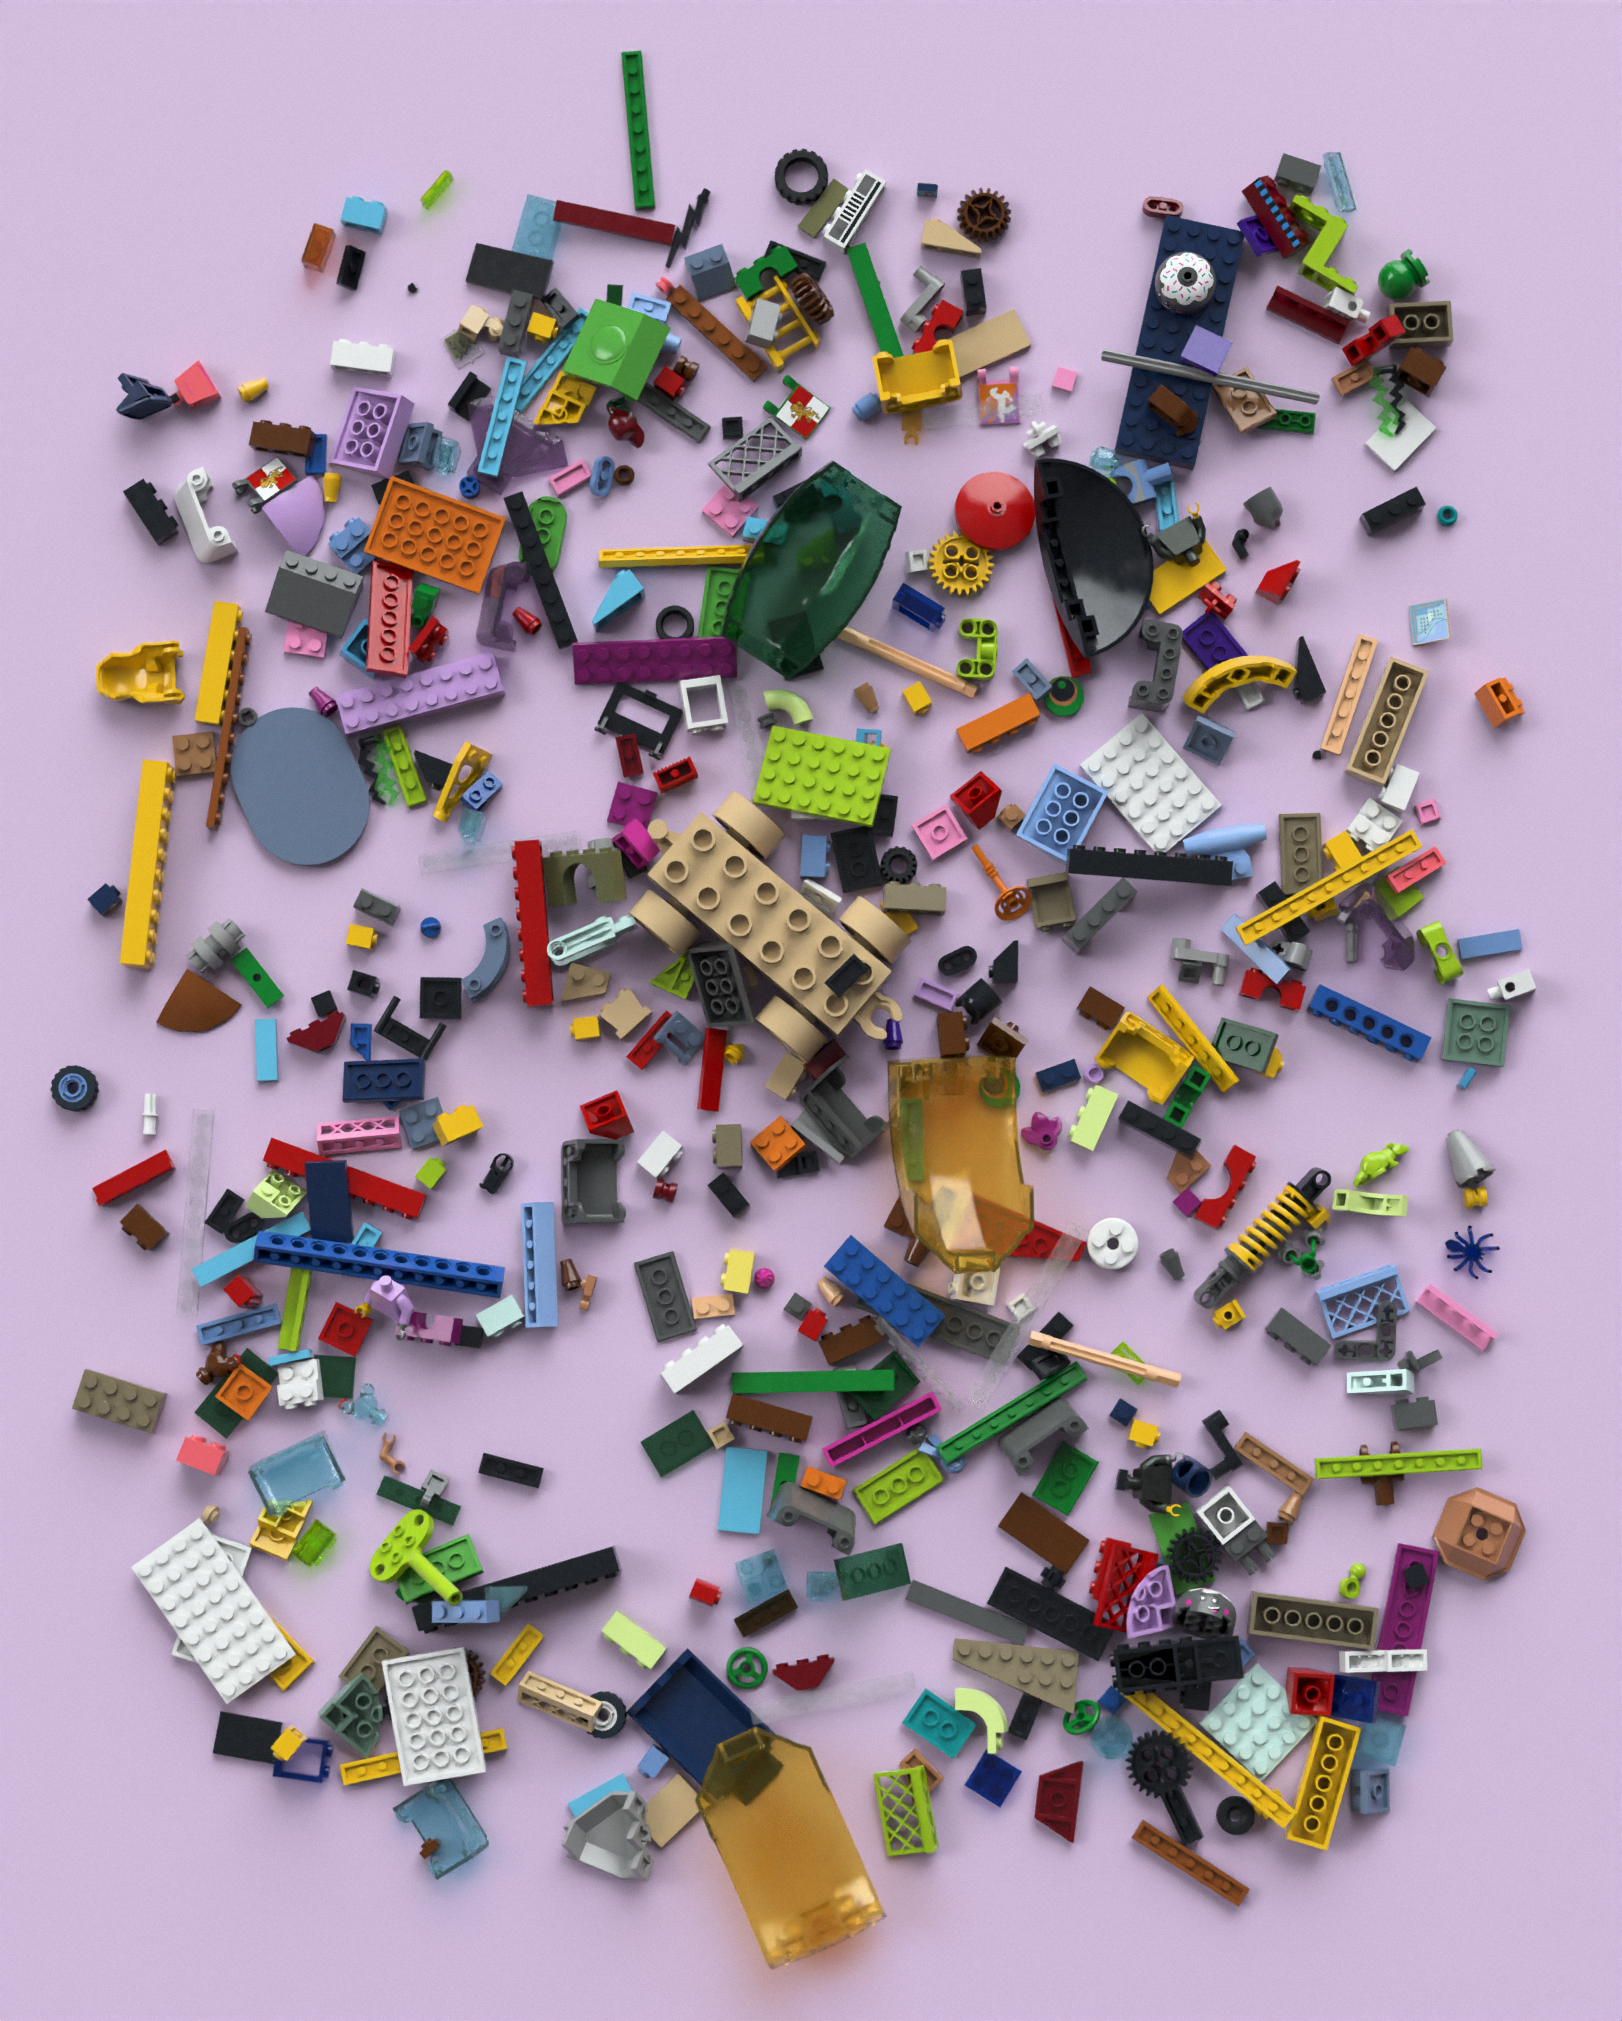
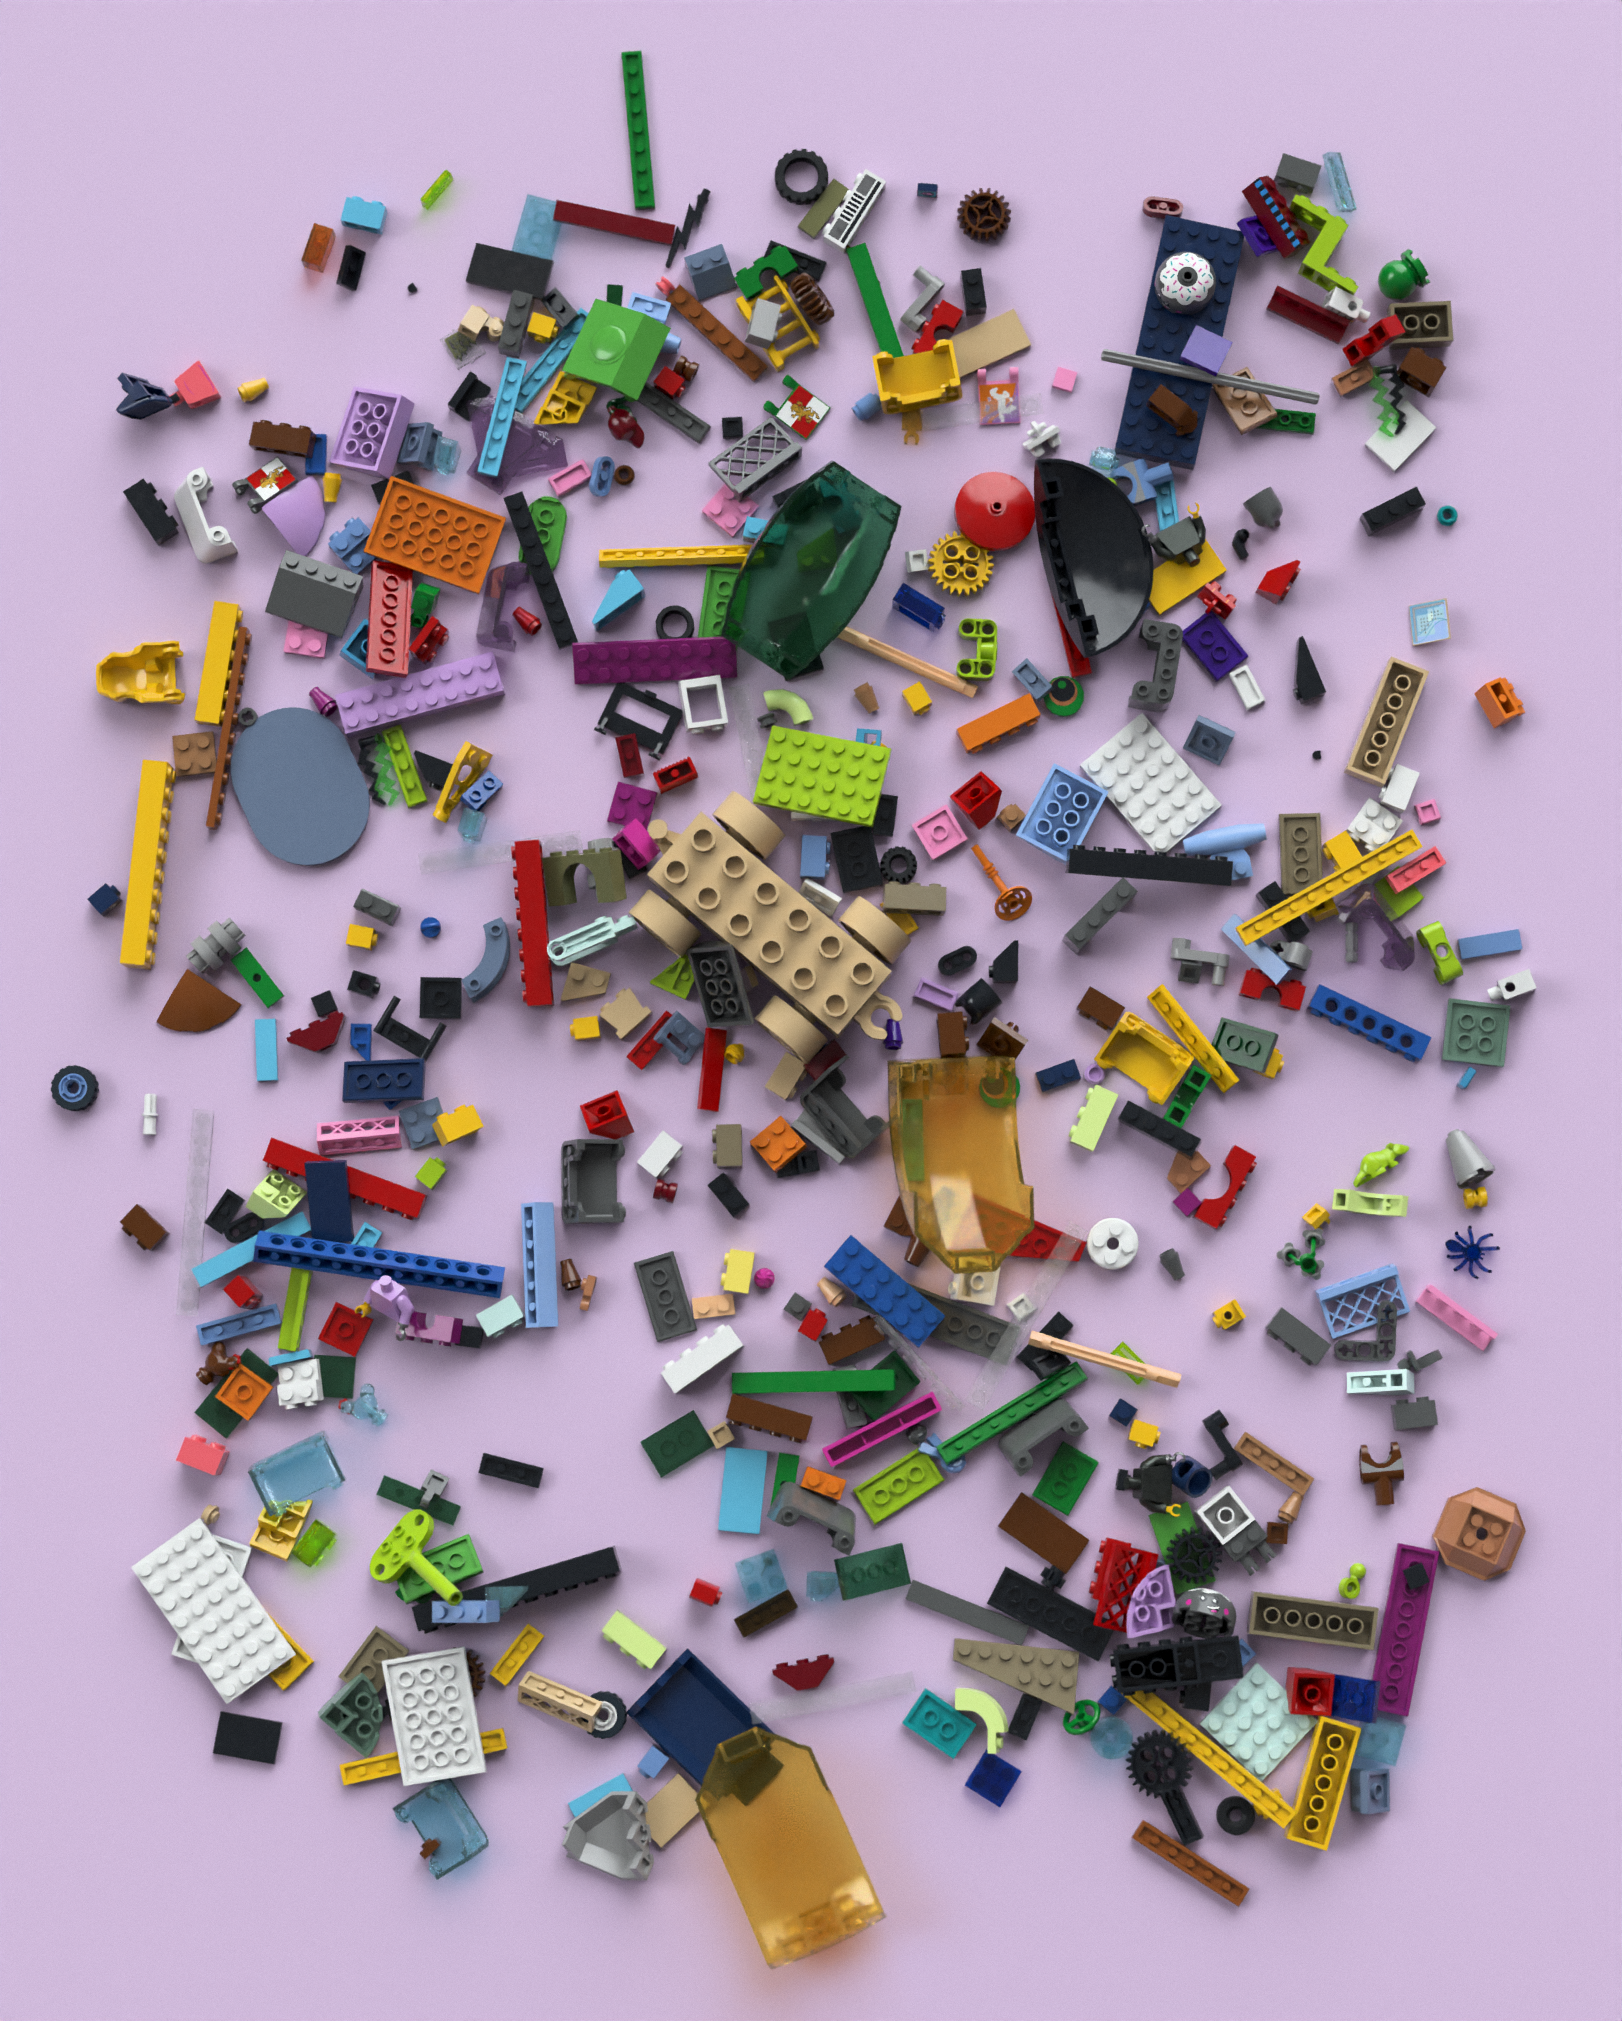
(119, 1401): dark tan brick -> none
(133, 1178): red fence -> none
(278, 1770): clear blue window -> none
(288, 1743): yellow brick -> none
(362, 358): white brick -> none
(384, 1455): nougat arm -> none
(467, 484): blue wheel -> none
(495, 1175): black piece -> none
(759, 1678): green piece -> none
(846, 976): black tile -> none
(915, 1759): nougat wing -> none
(923, 1807): lime fence -> none
(943, 238): tan slope -> none
(1042, 1128): magenta plate -> none
(1051, 901): dark tan panel -> none
(1059, 1799): dark red wing -> none
(1236, 673): yellow brick -> none
(1243, 1256): piece -> none
(1348, 694): light nougat plate -> none
(1383, 1660): white slope -> none
(1398, 1463): lime tile -> none

